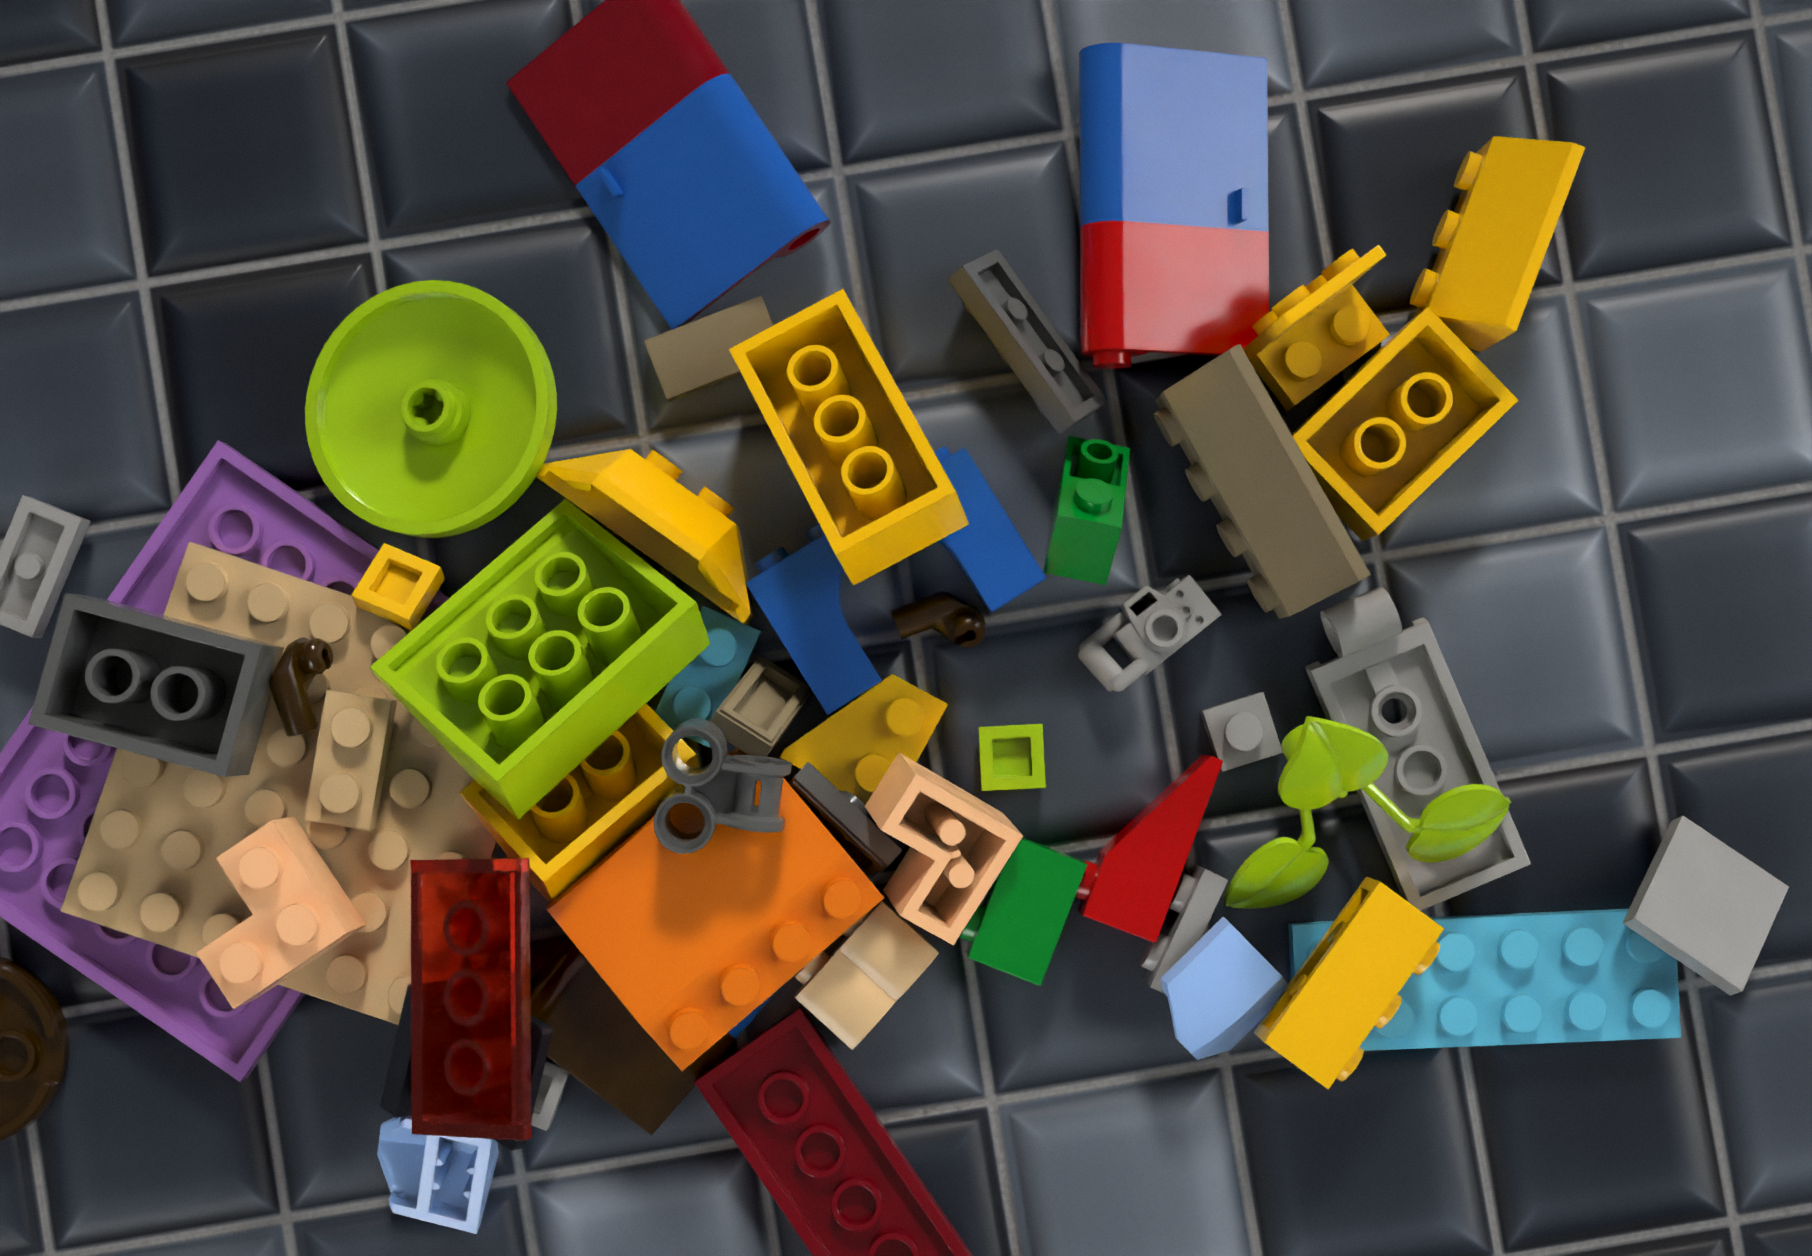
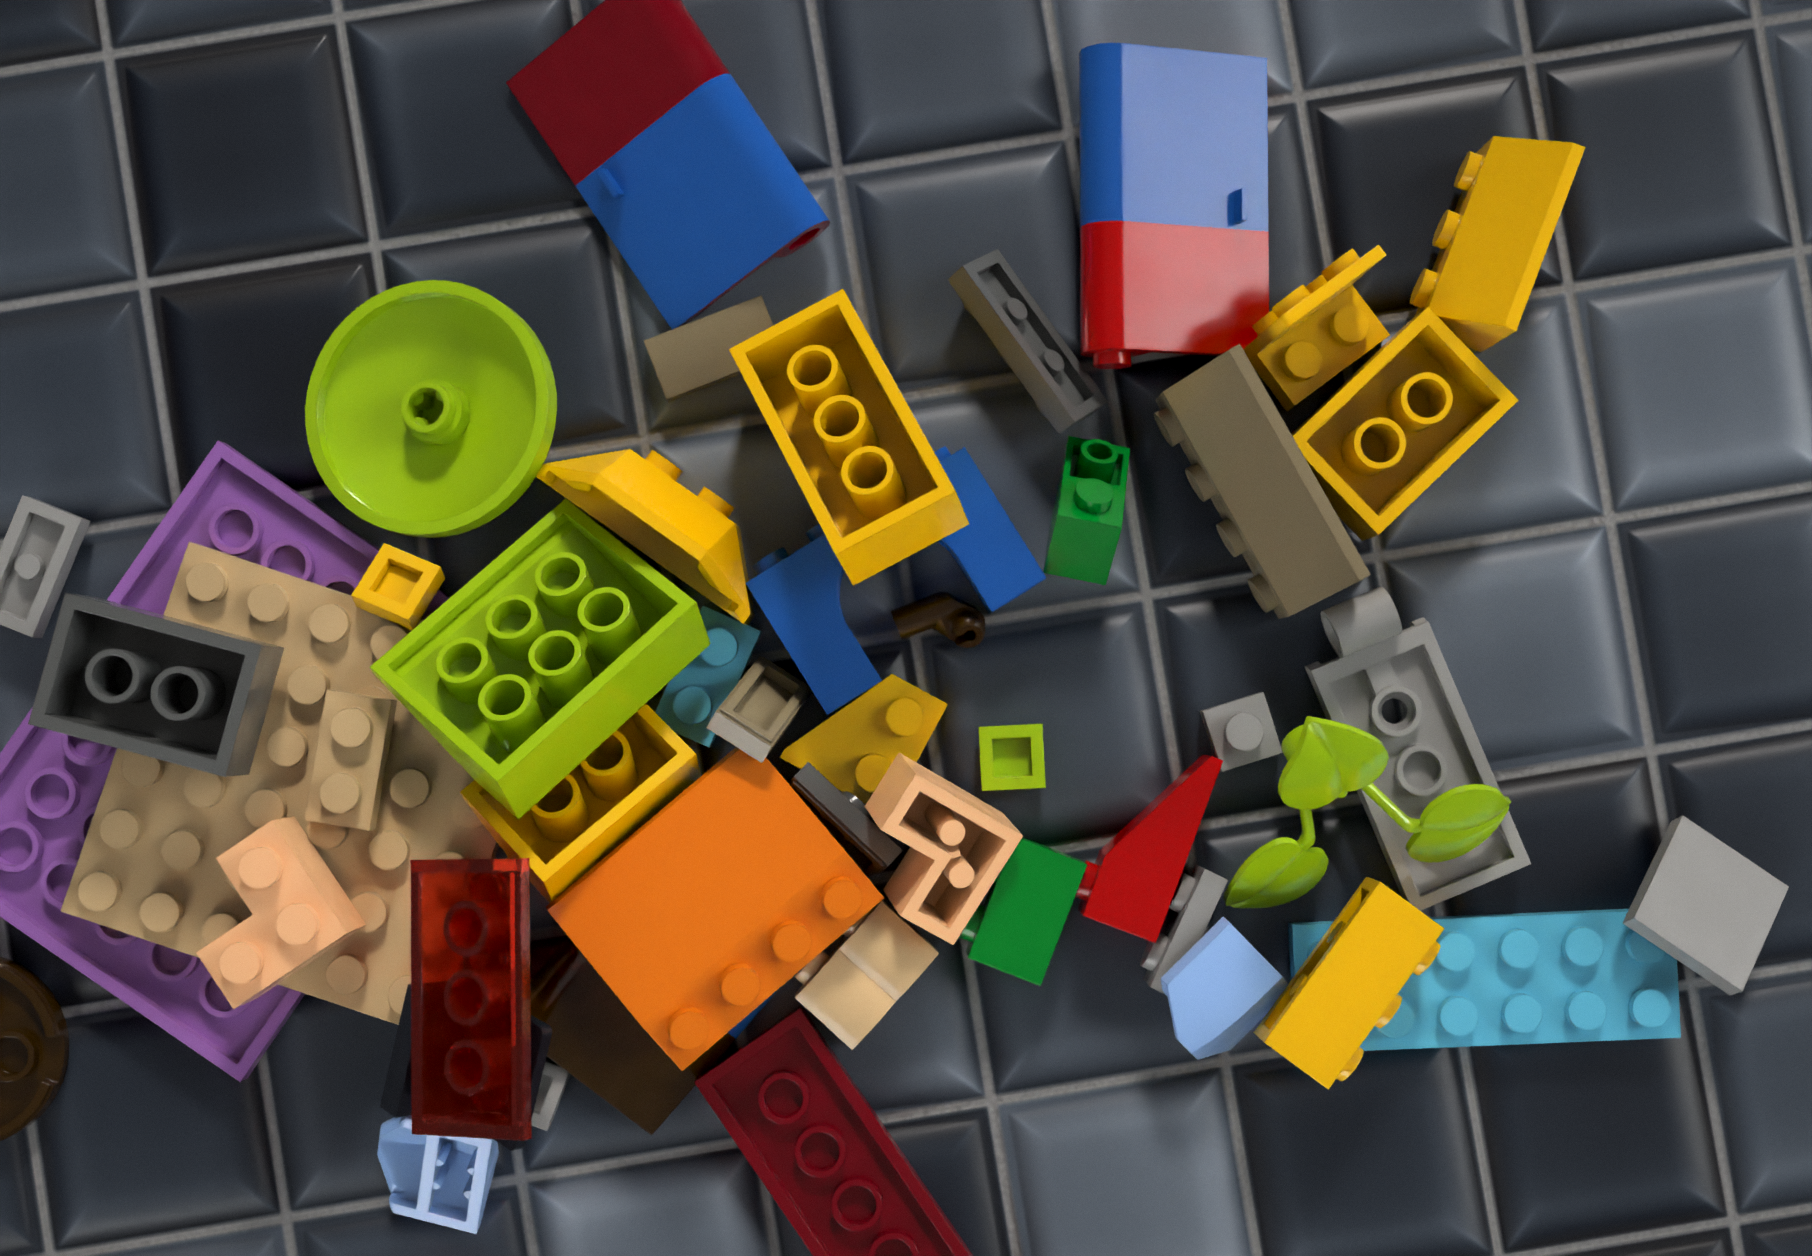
(293, 677): dark brown arm -> none
(720, 790): dark grey piece -> none
(1150, 635): light grey piece -> none

